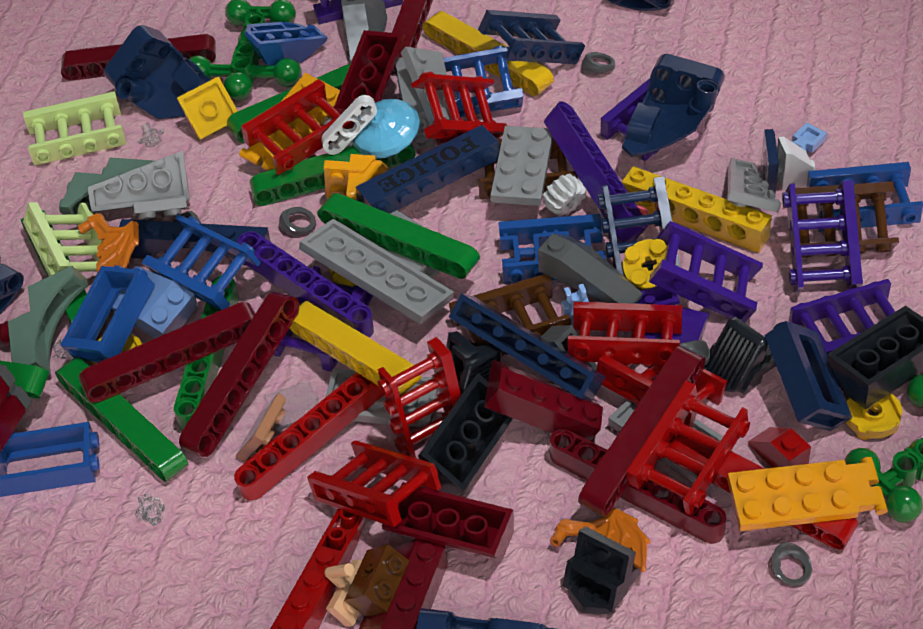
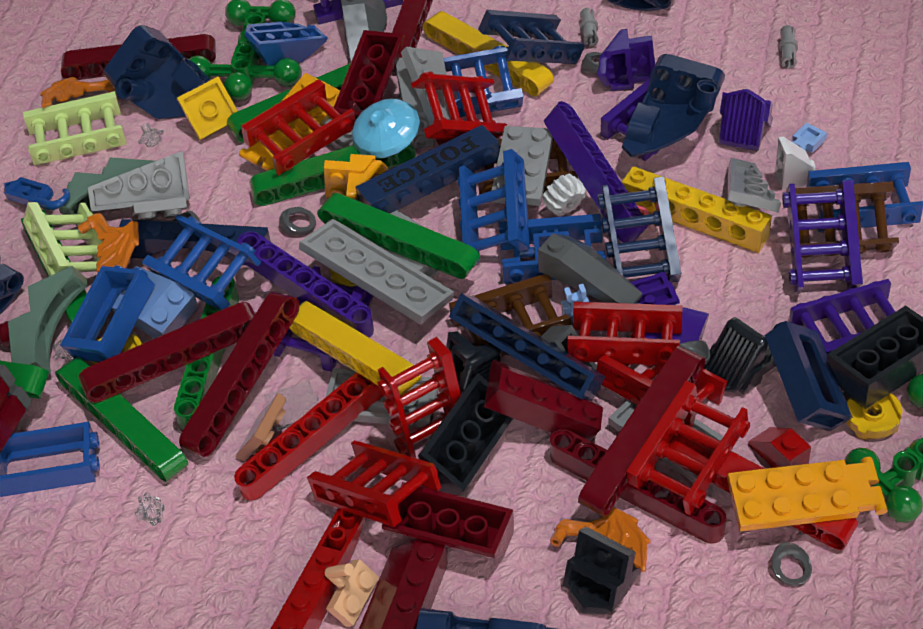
(27, 191): none -> blue plate
(71, 87): none -> orange animal
(349, 114): white beam -> none
(376, 580): reddish brown brick -> none
(514, 212): none -> blue fence
(589, 26): none -> light grey pin
(626, 61): none -> dark purple piece
(637, 256): yellow plate -> none
(698, 289): dark purple fence -> none
(744, 119): none -> dark purple piece
(769, 159): dark blue tile -> none
(788, 46): none -> light grey pin

